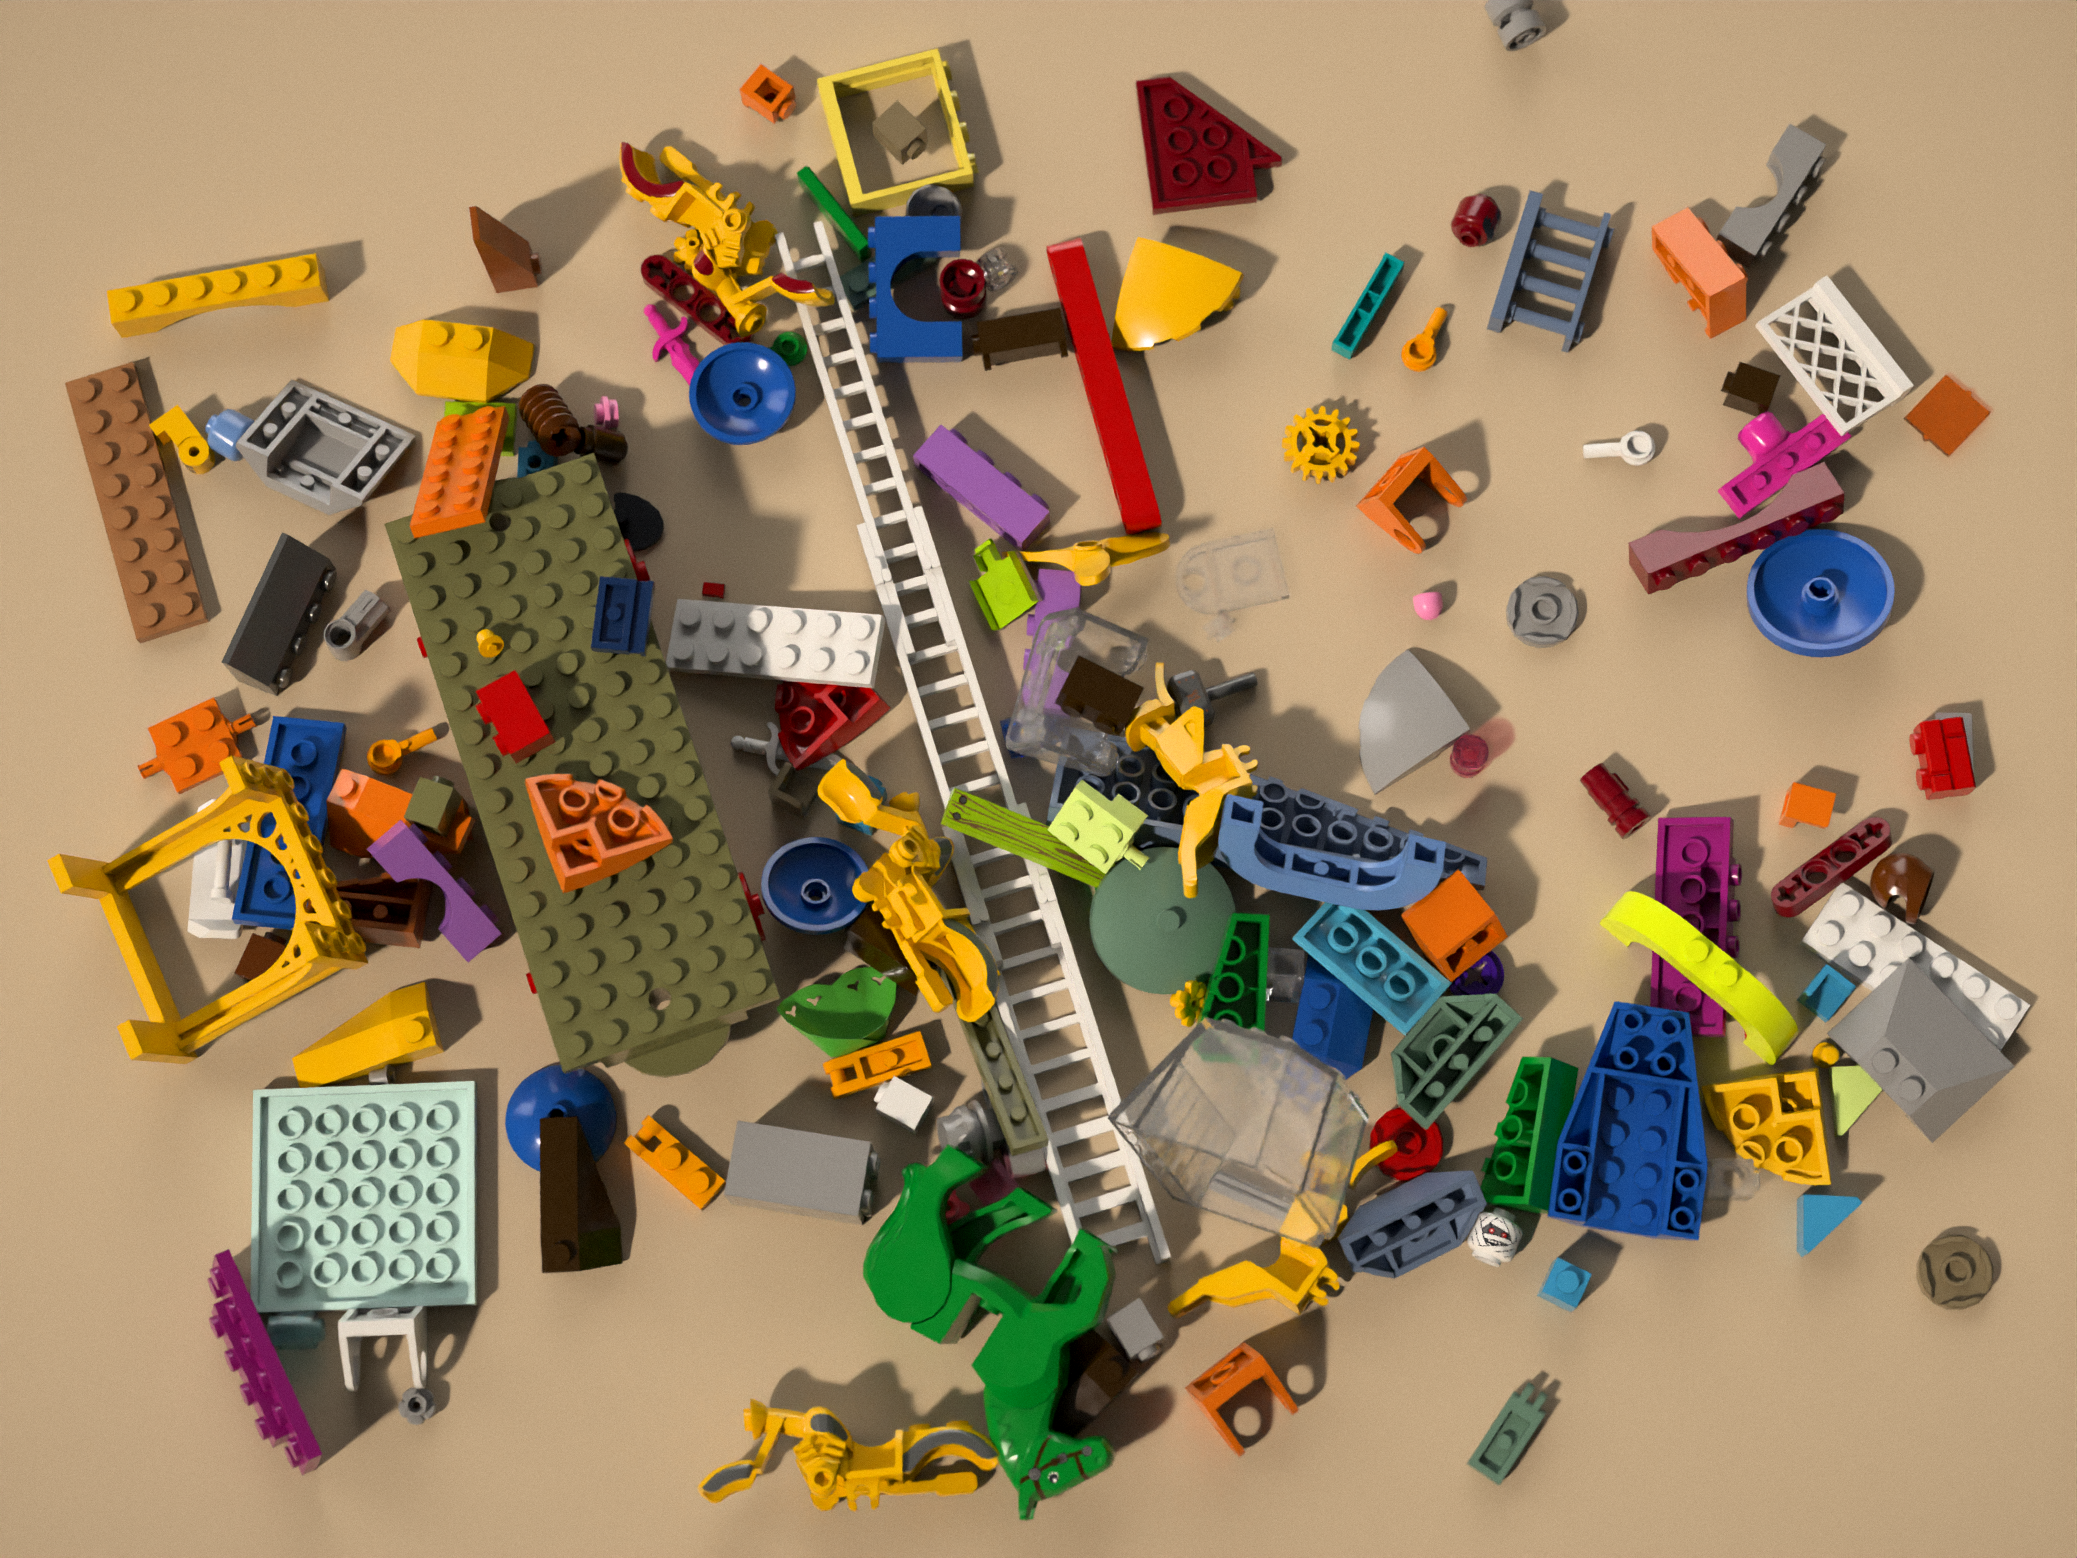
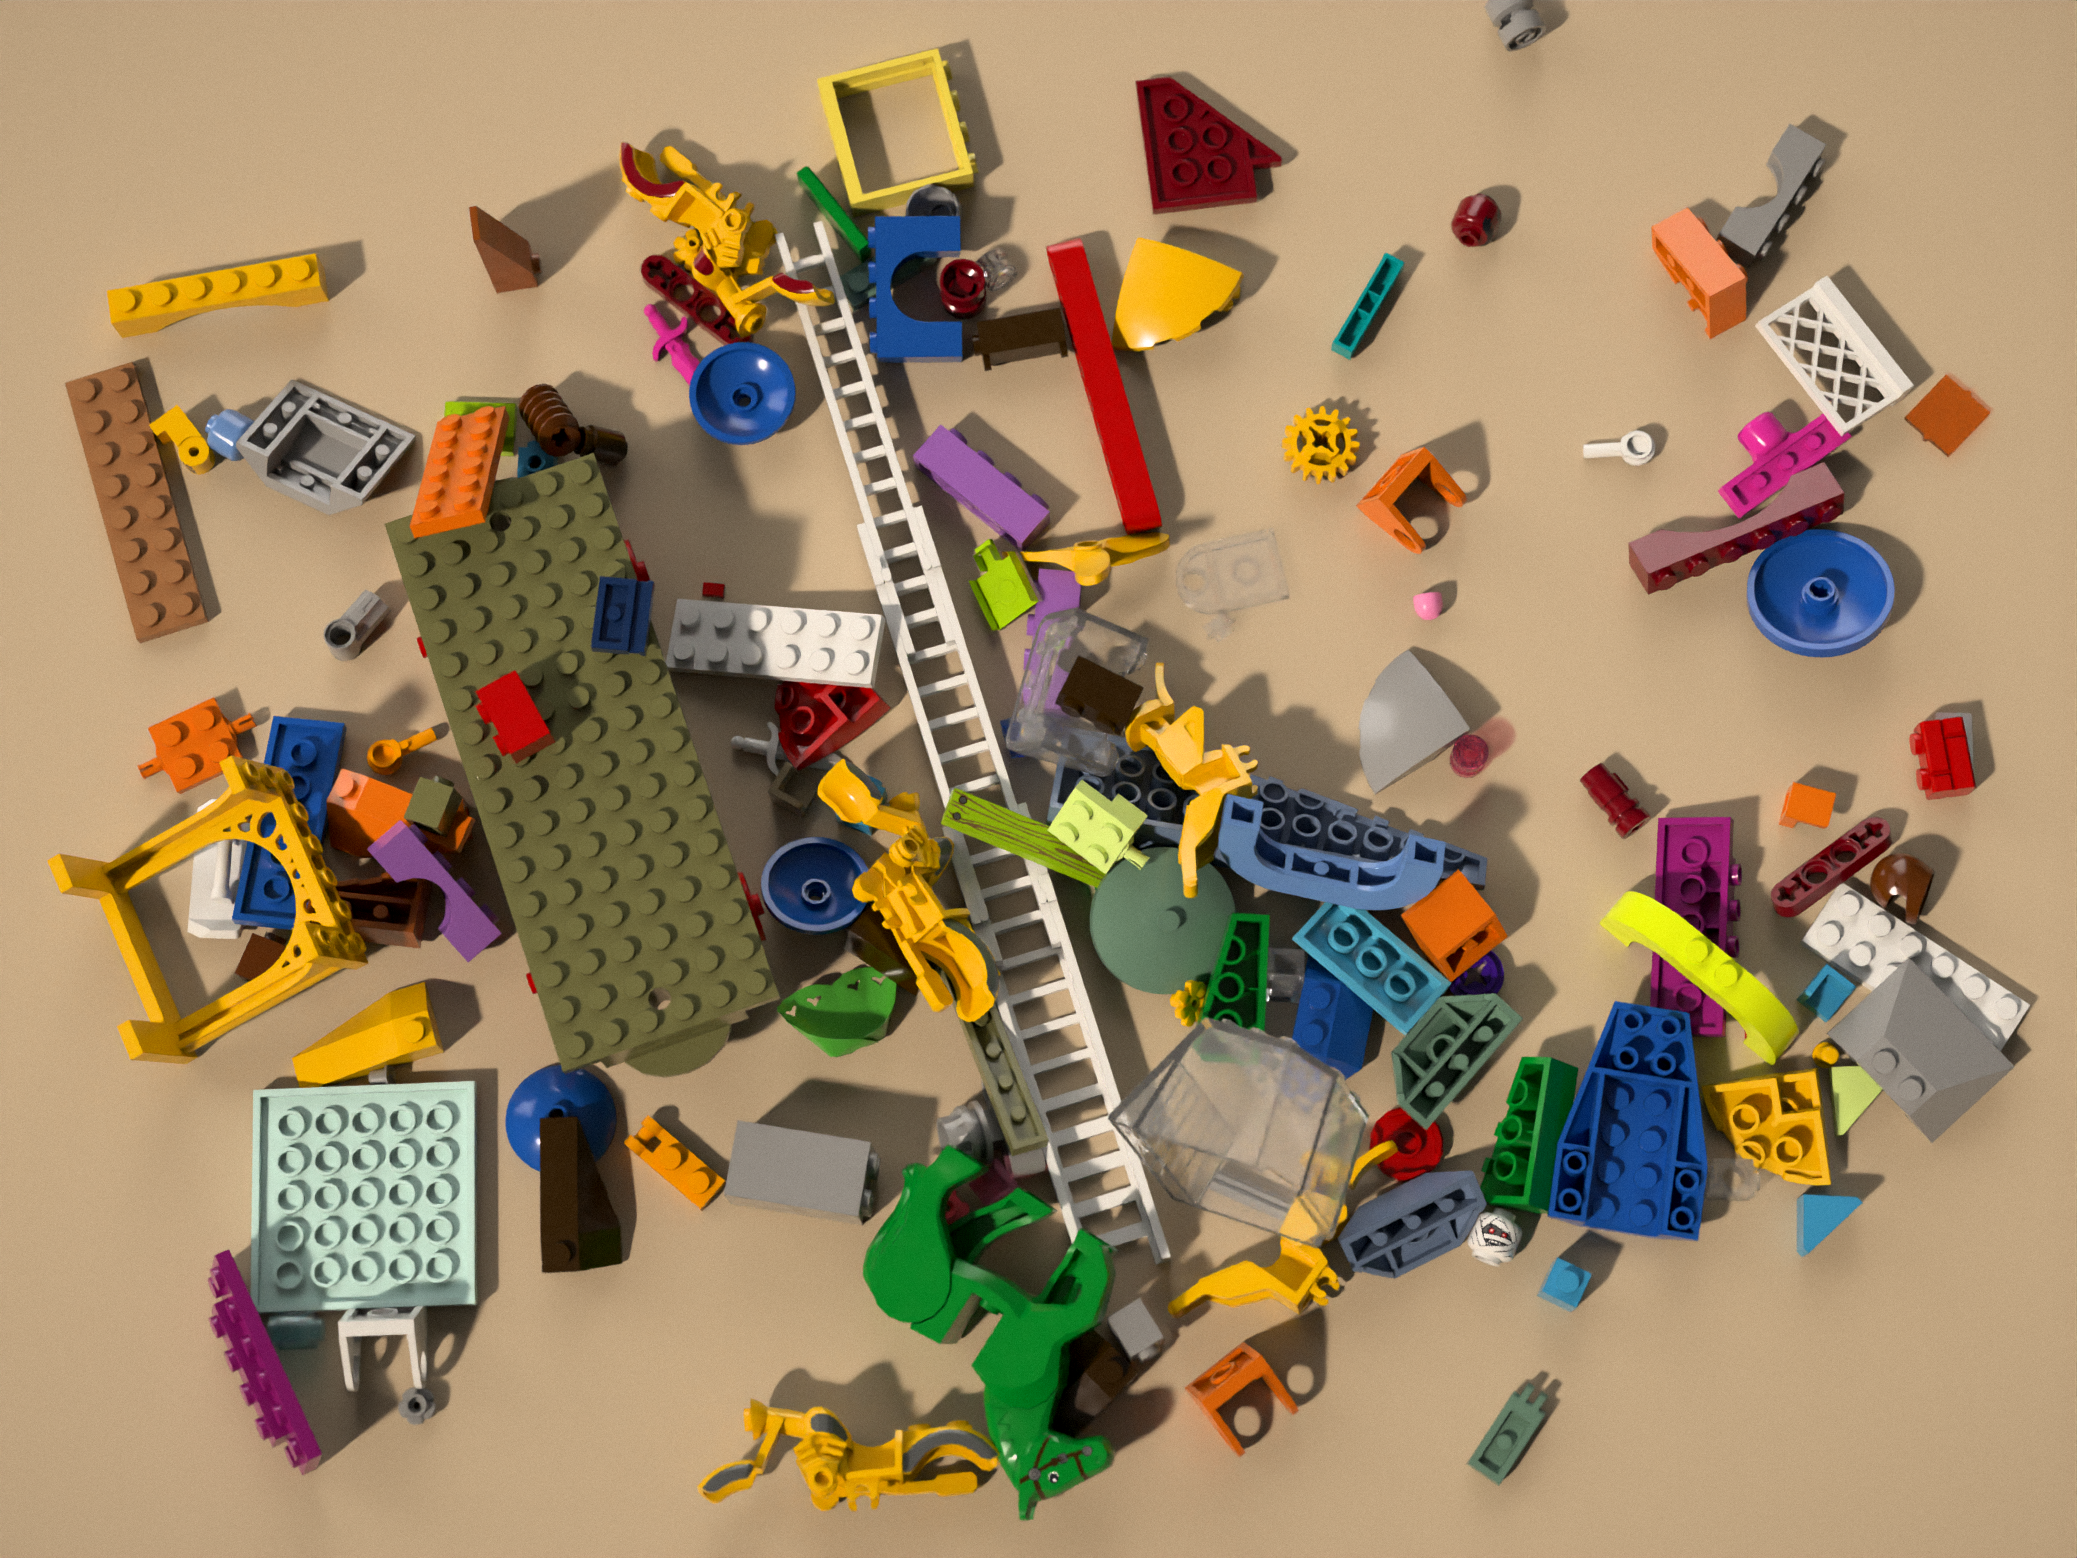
(279, 615): dark grey slope -> none
(460, 360): yellow wedge -> none
(489, 643): yellow piece -> none
(592, 828): orange brick -> none
(606, 413): bright pink plate -> none
(638, 520): black piece -> none
(765, 85): orange brick -> none
(790, 348): green plate -> none
(878, 1064): light orange plate -> none
(900, 133): dark tan brick -> none
(903, 1104): white brick -> none
(1188, 691): dark grey piece -> none
(1420, 352): light orange plate -> none
(1526, 247): sand blue fence -> none
(1542, 612): light grey tile -> none
(1749, 389): dark brown brick -> none
(1954, 1272): dark tan tile -> none

